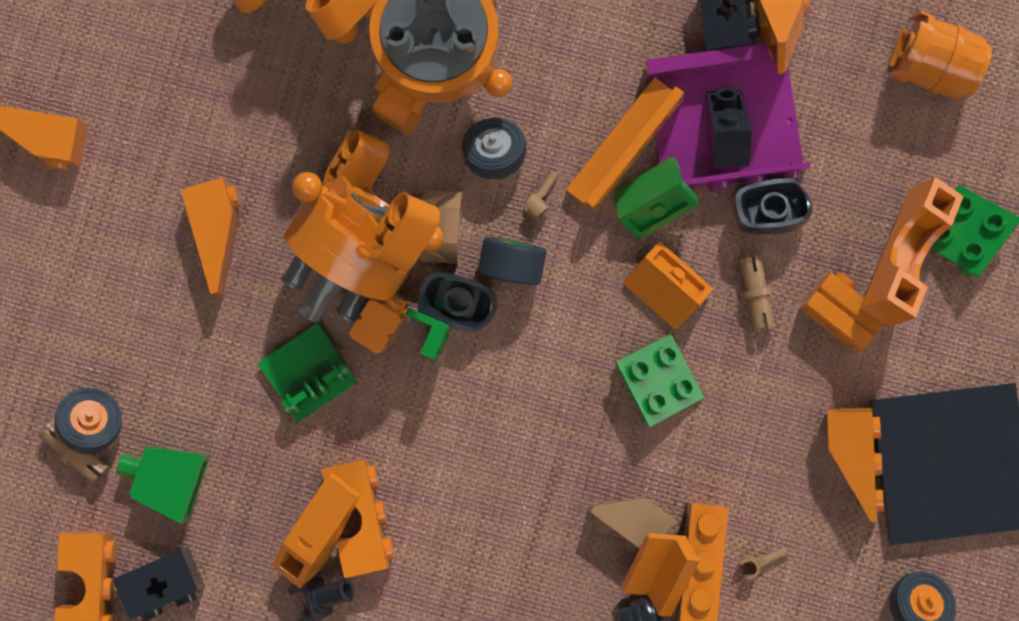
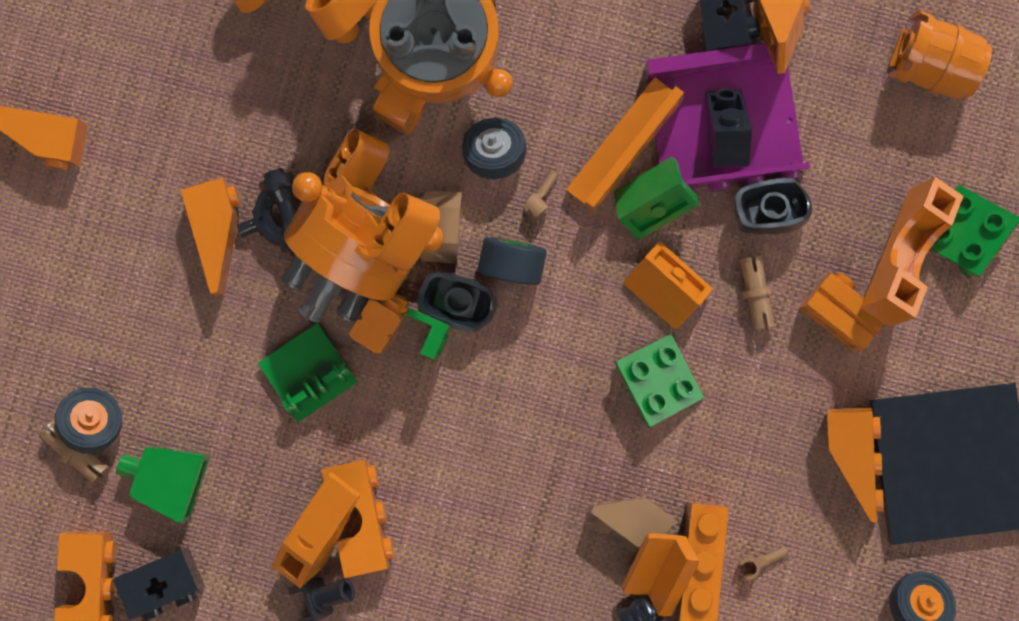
(274, 189): none -> black piece

